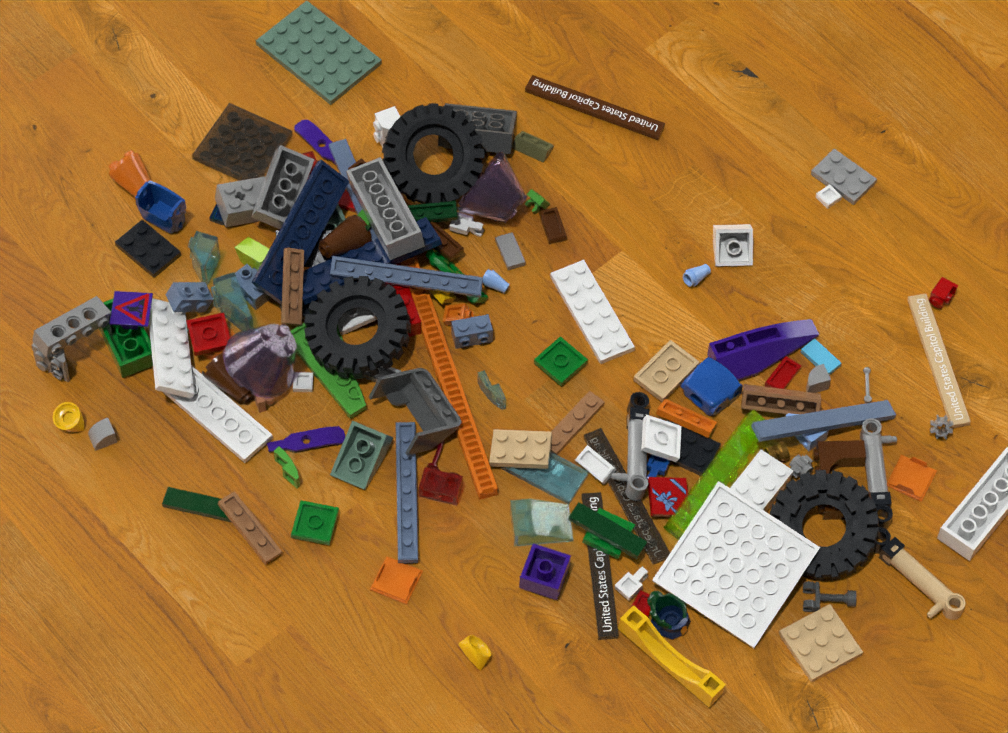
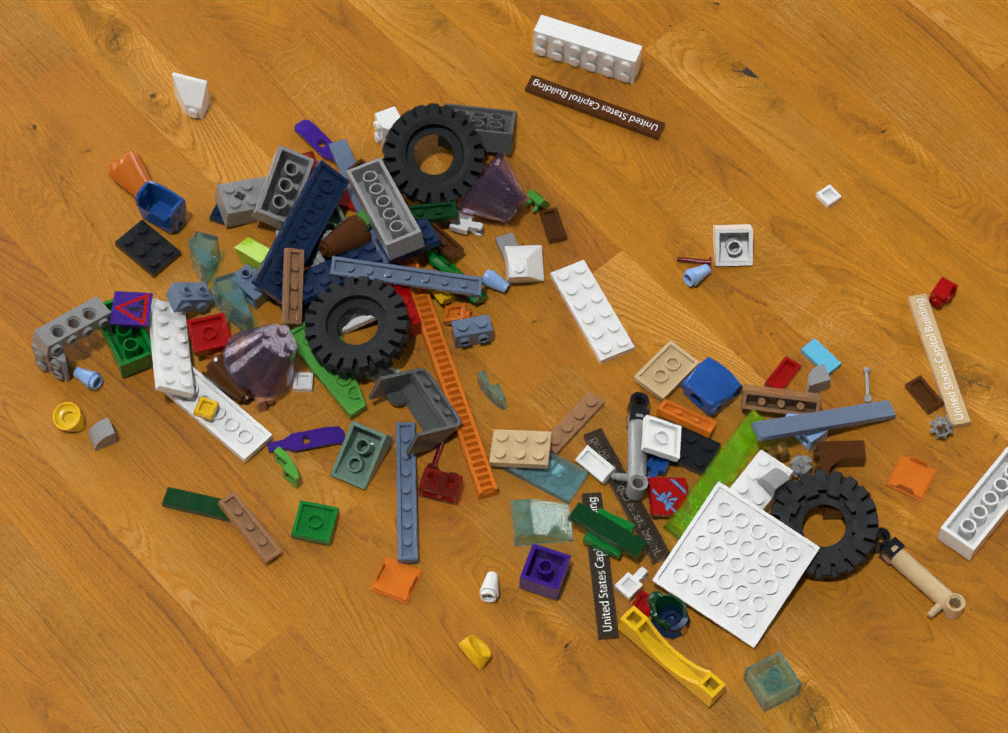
(89, 378): none -> light blue cone
(191, 95): none -> white slope
(206, 408): none -> yellow tile
(241, 144): clear smoke plate -> none
(318, 52): sand green plate -> none
(490, 588): none -> white cone
(524, 264): none -> white slope
(532, 146): olive slope -> none
(560, 361): green plate -> none
(587, 49): none -> white brick
(697, 261): none -> dark red pin
(760, 348): dark purple wedge -> none
(772, 681): none -> clear light blue brick
(774, 481): none -> light grey brick
(811, 605): dark grey bar -> none
(820, 643): tan plate -> none
(844, 176): light grey plate -> none
(876, 469): light grey piece -> none
(924, 395): none -> reddish brown tile

